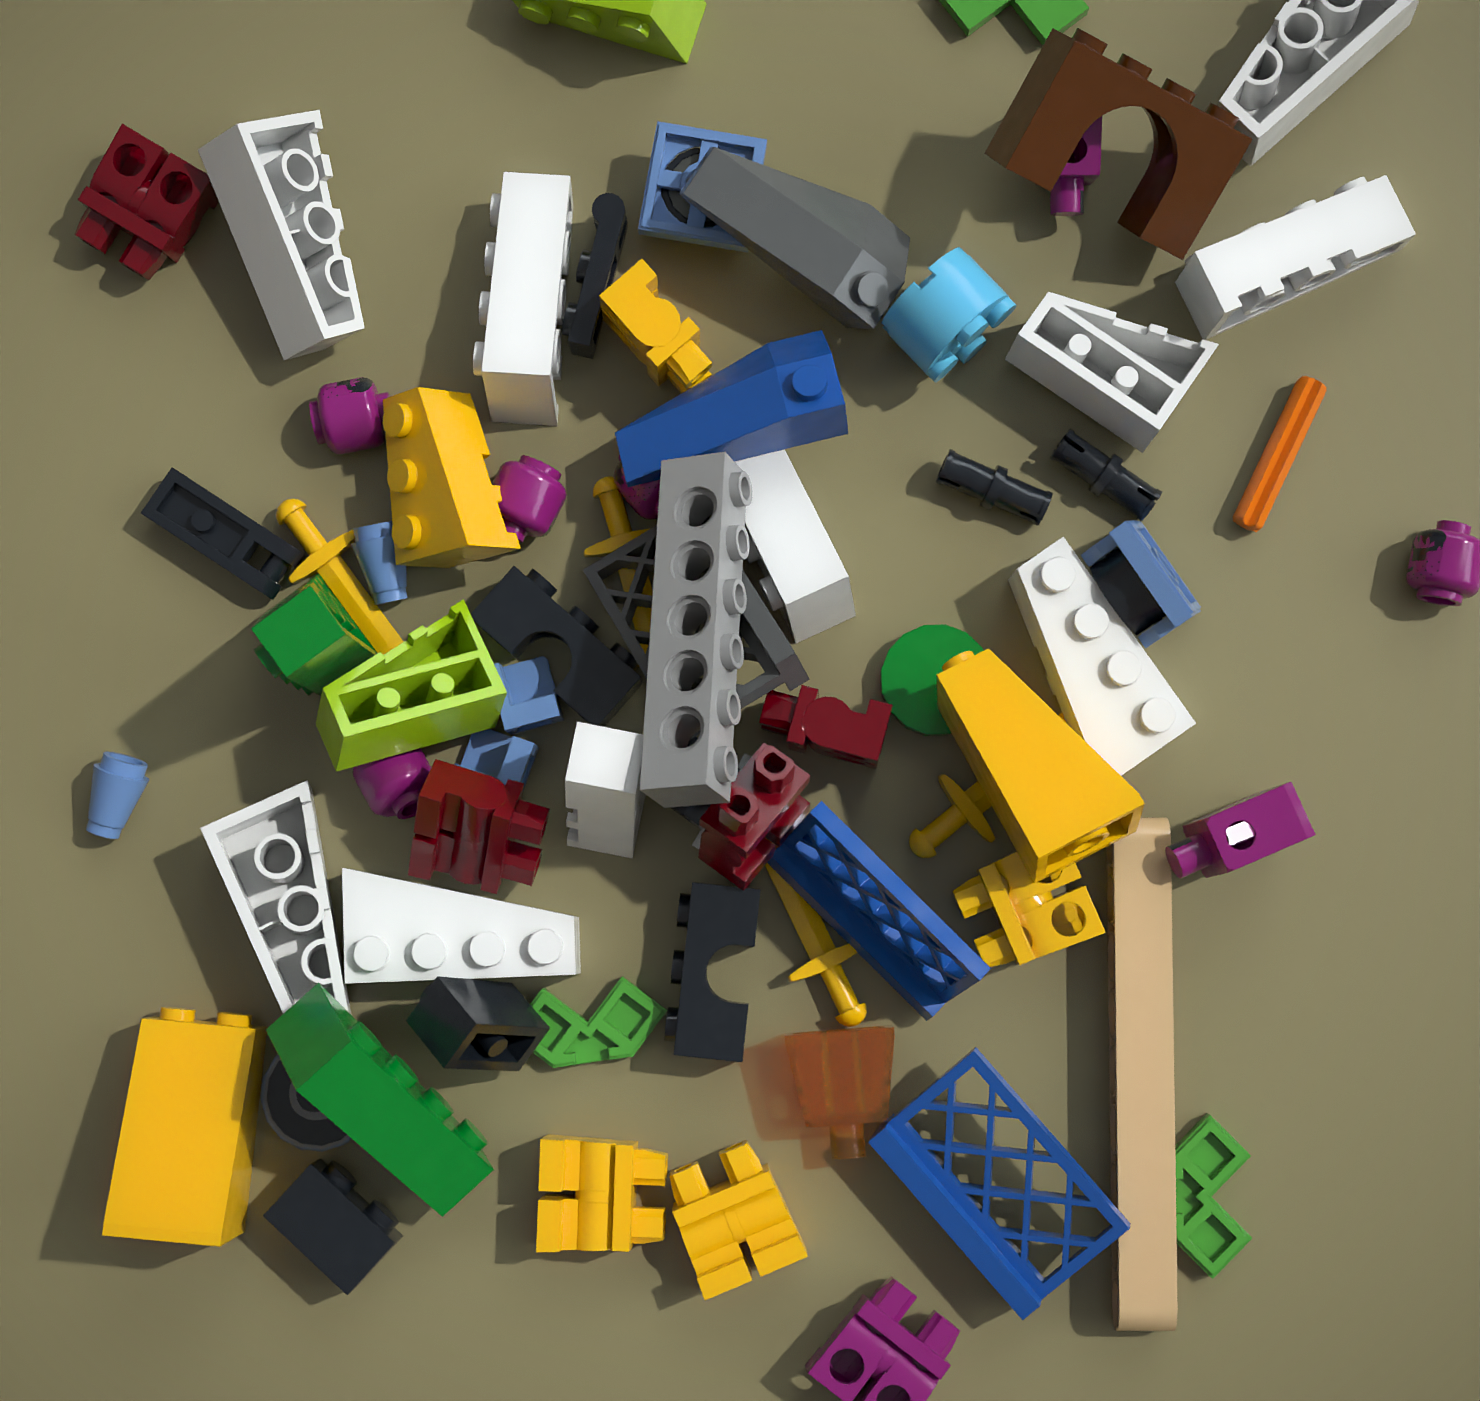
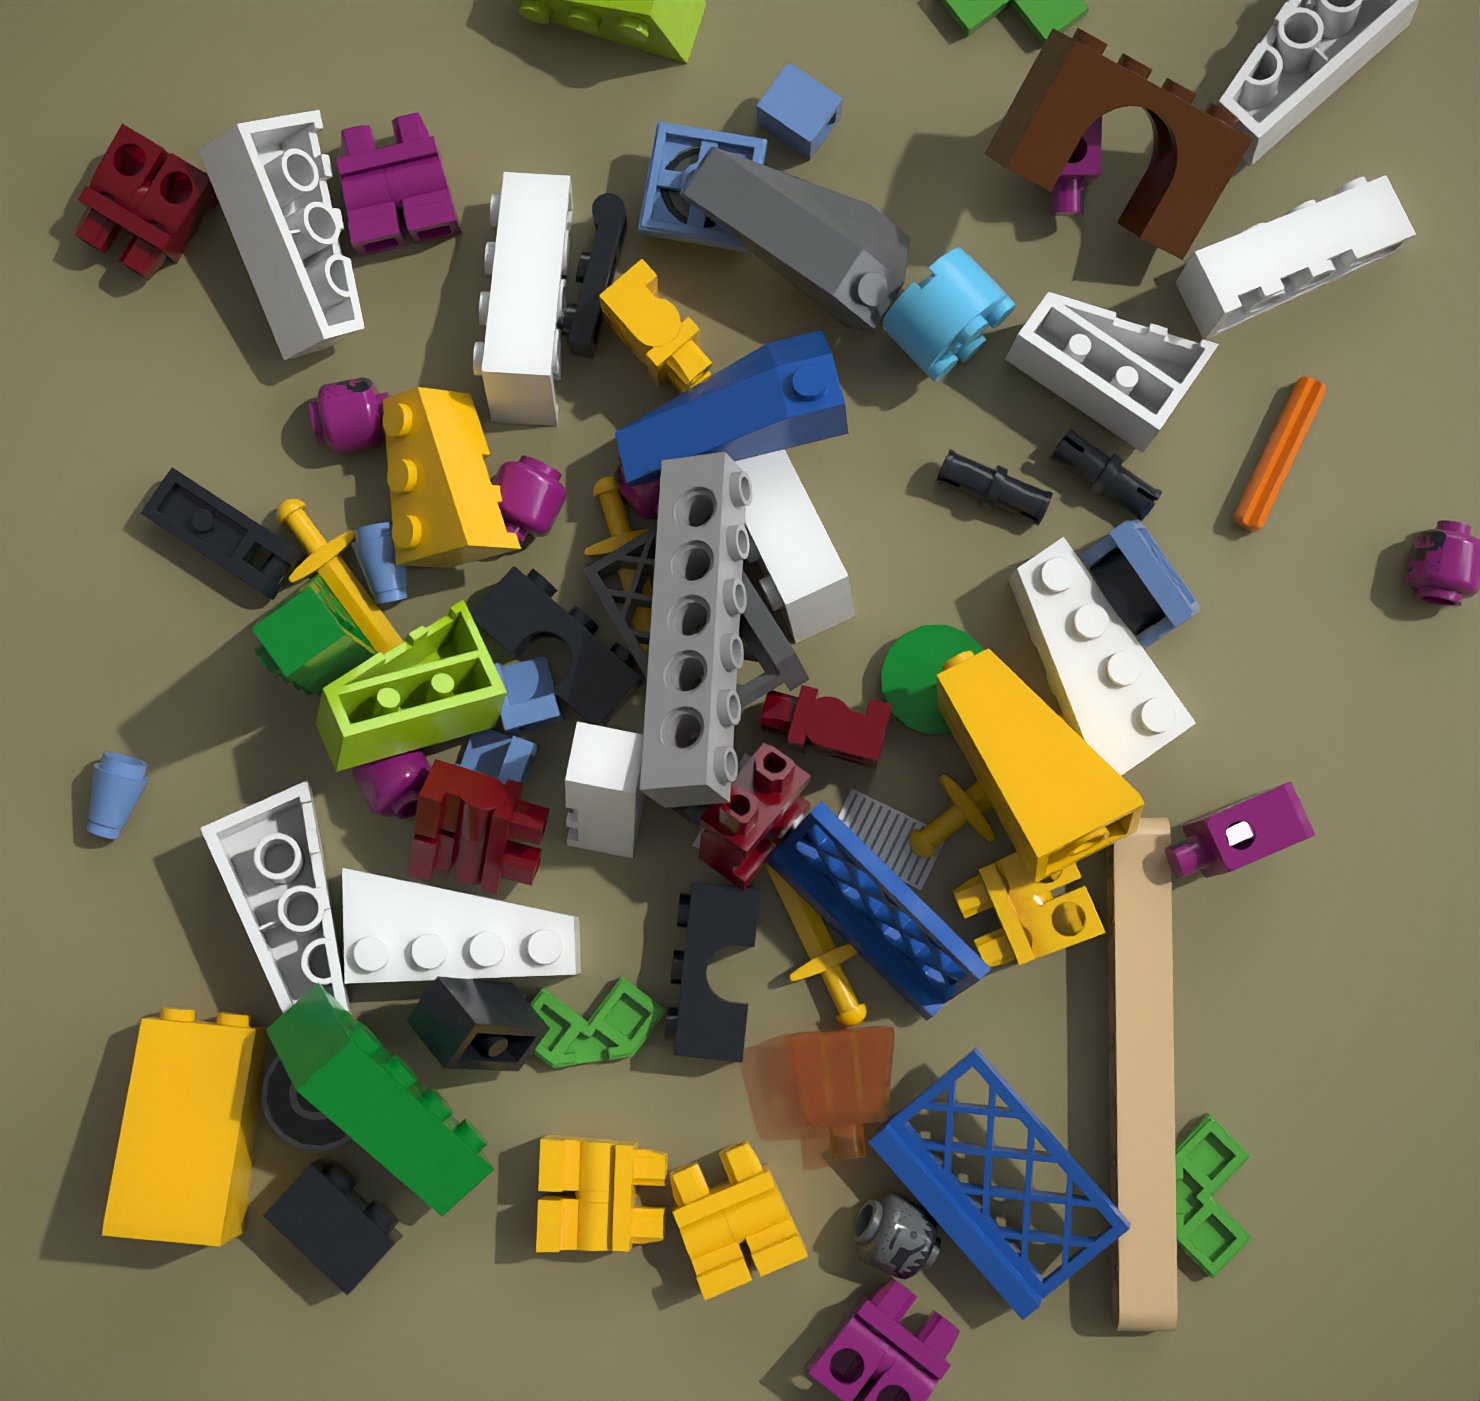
(392, 180): none -> magenta hips
(799, 111): none -> medium blue panel
(887, 835): none -> white sticker
(896, 1236): none -> dark grey head

